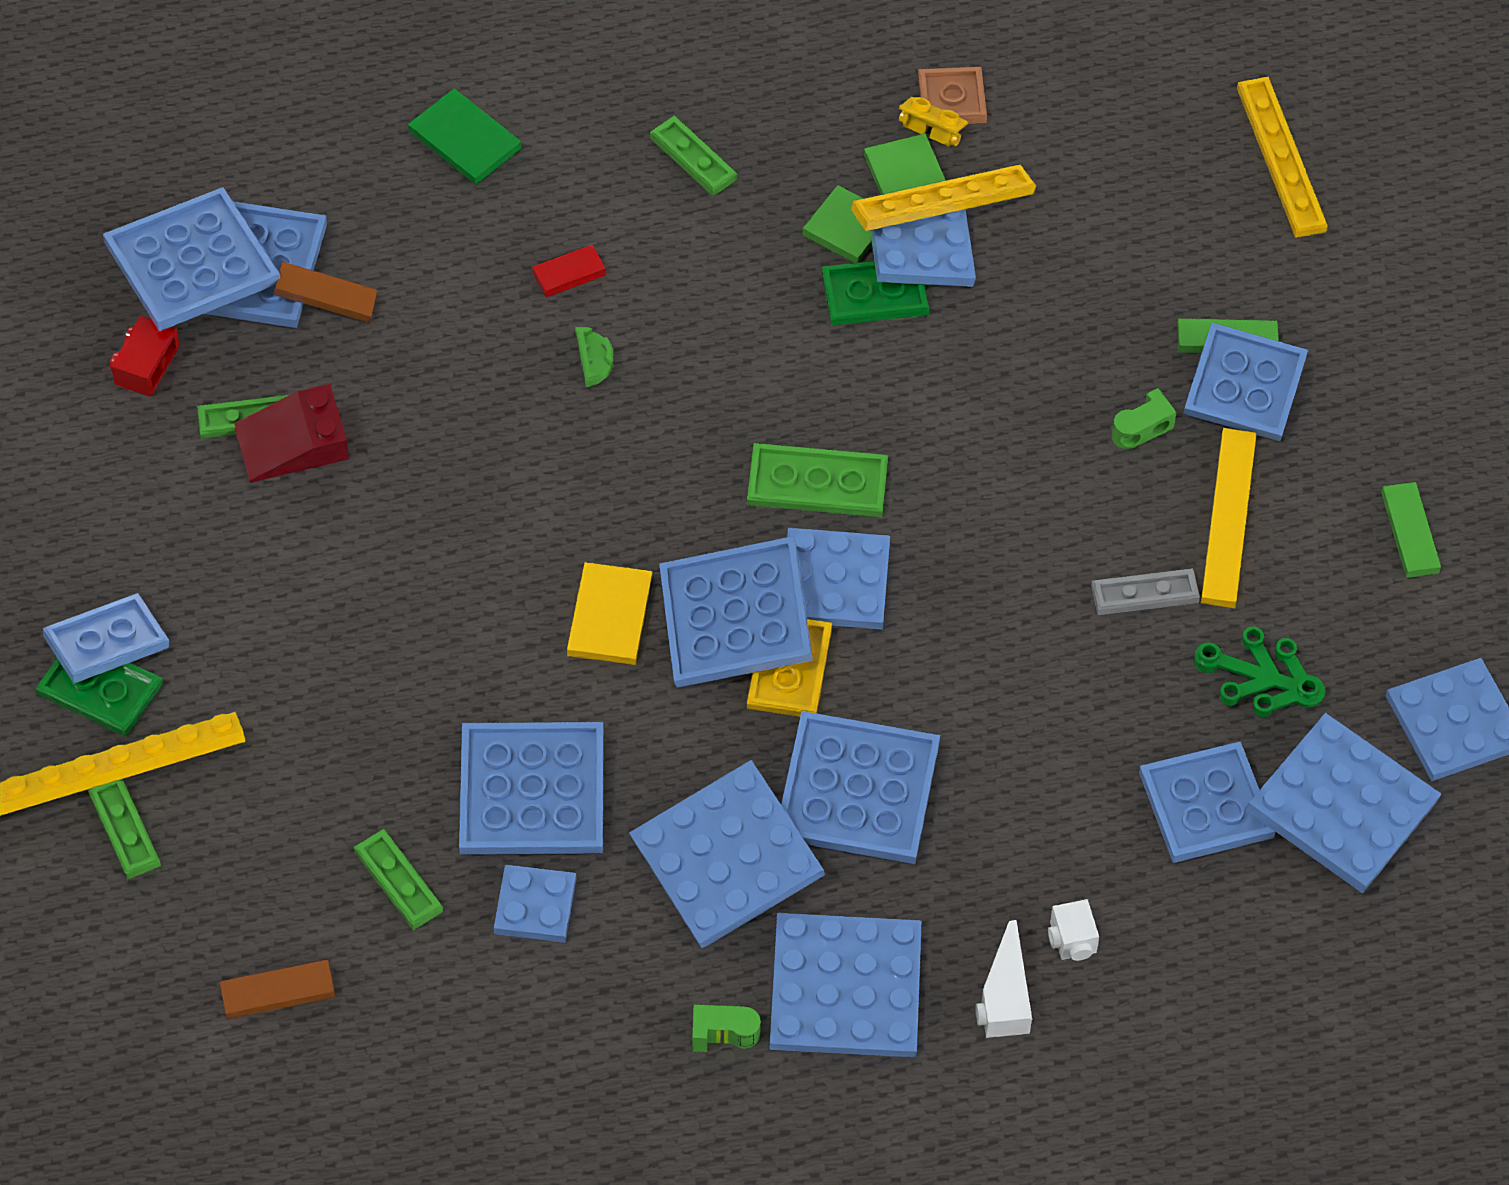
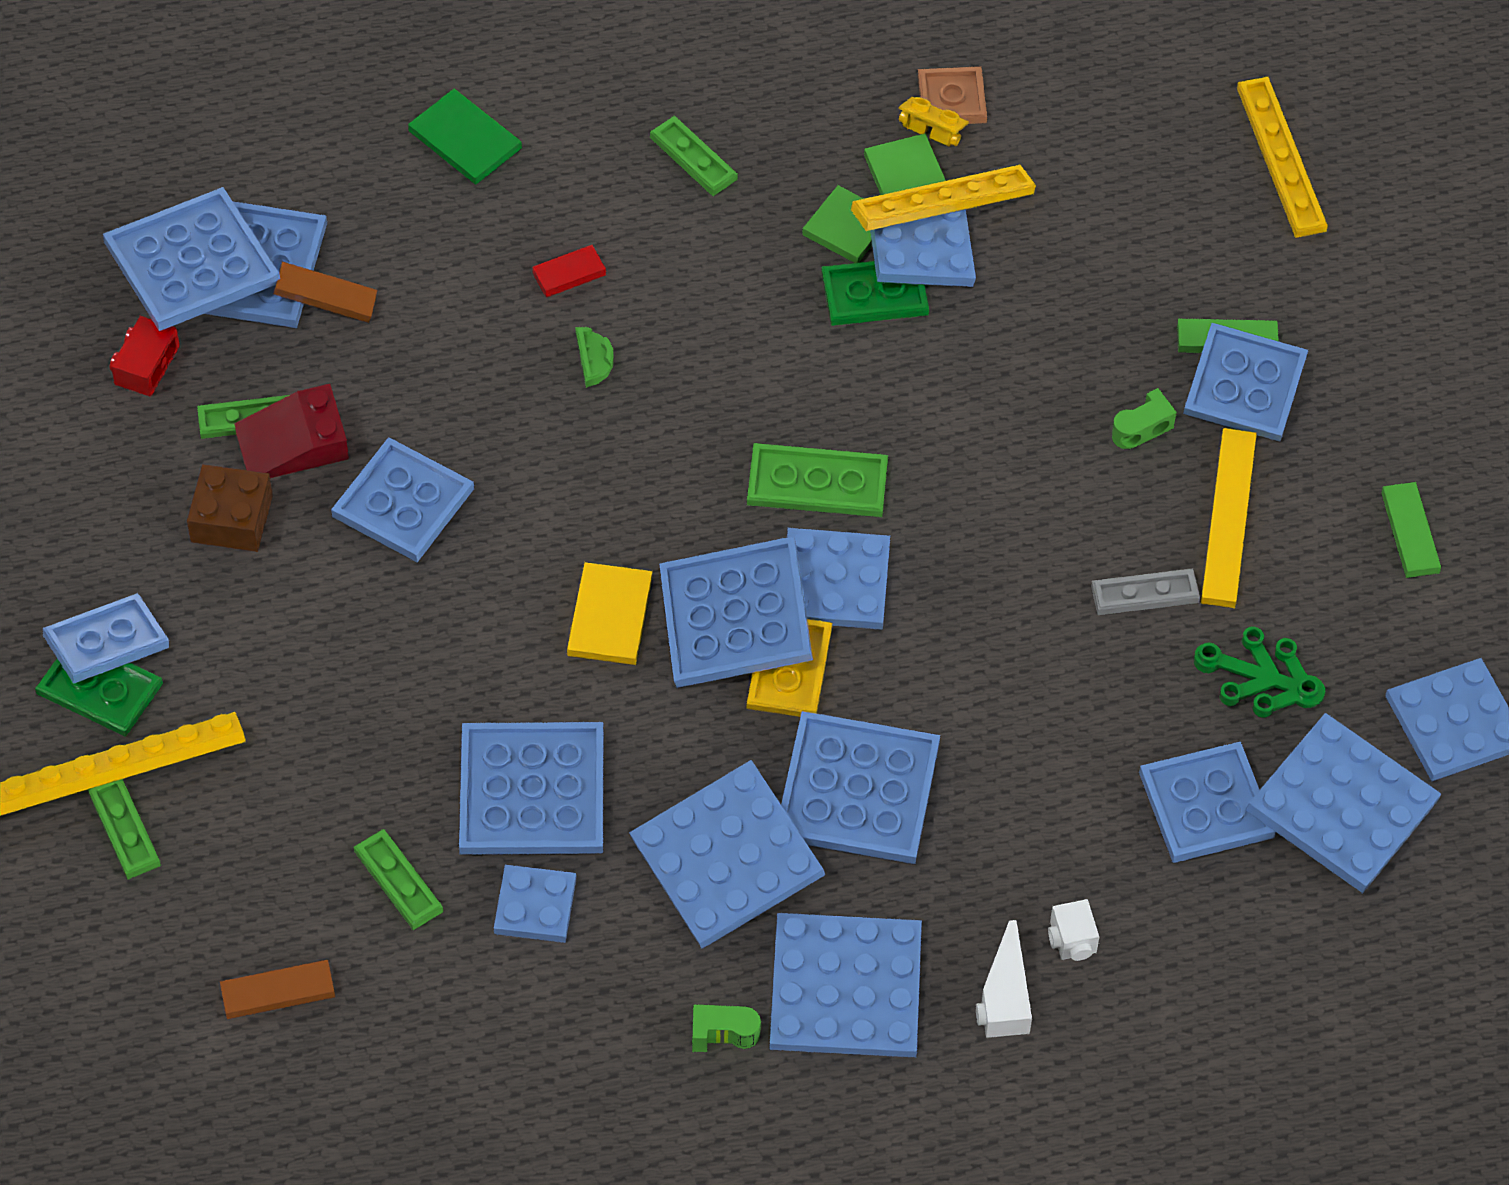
(229, 508): none -> reddish brown brick
(402, 499): none -> medium blue plate

